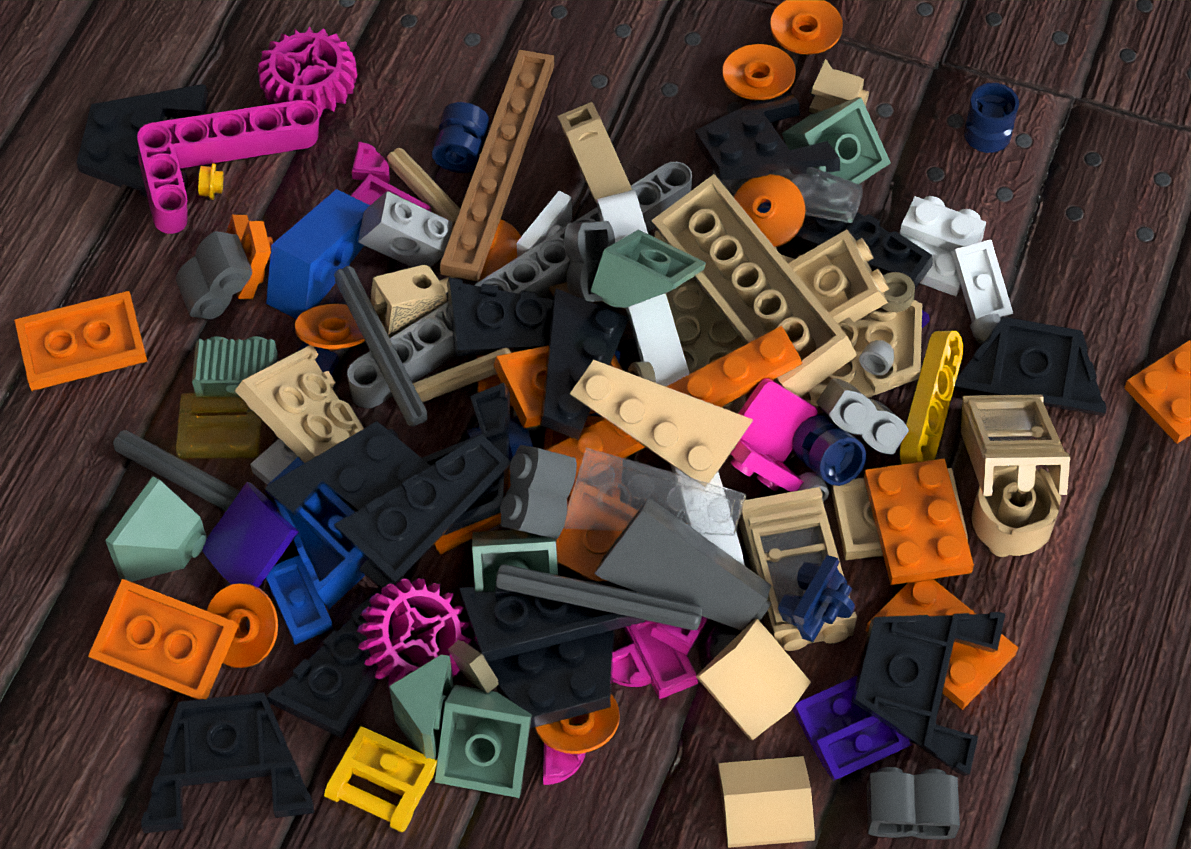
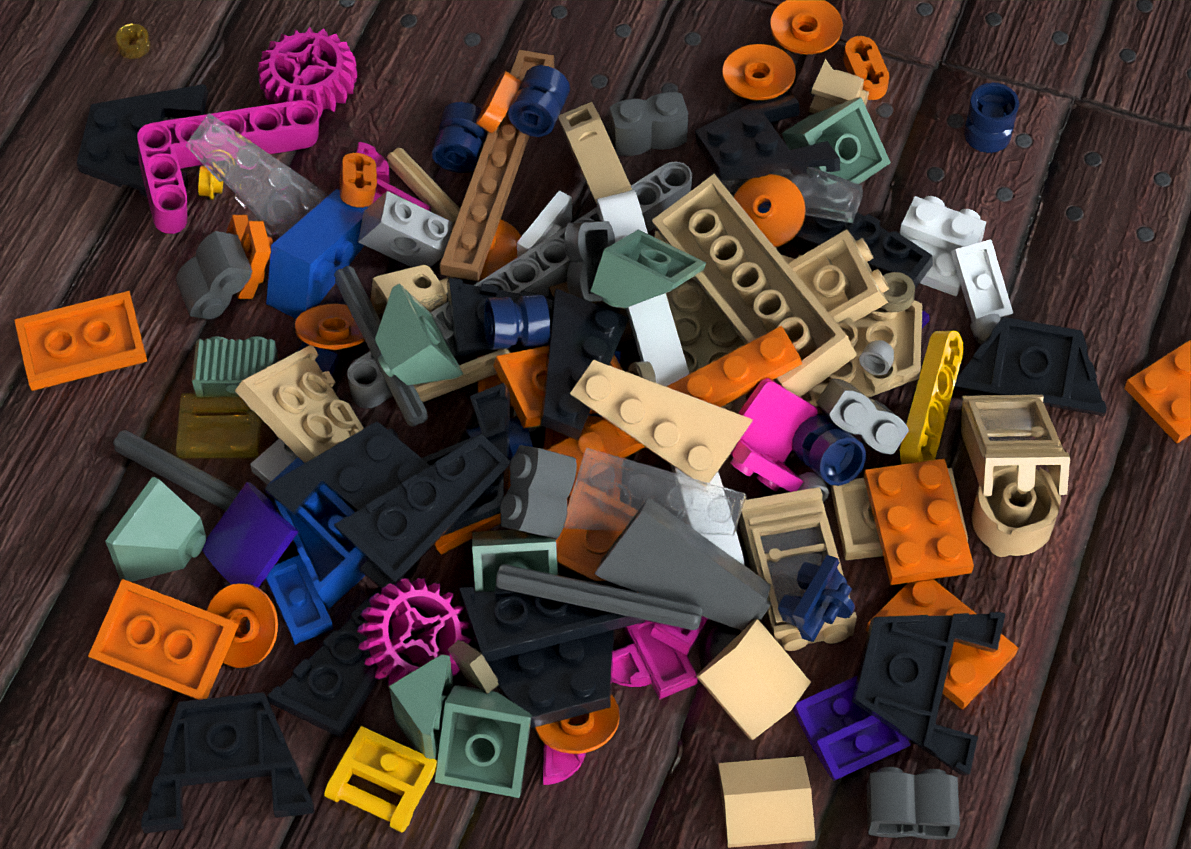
(123, 39): none -> clear yellow bush
(256, 177): none -> clear wing
(358, 180): none -> orange beam
(413, 342): none -> sand green slope
(498, 102): none -> orange beam
(519, 321): none -> dark blue wheel
(539, 101): none -> dark blue wheel
(648, 124): none -> dark grey brick
(873, 65): none -> orange beam

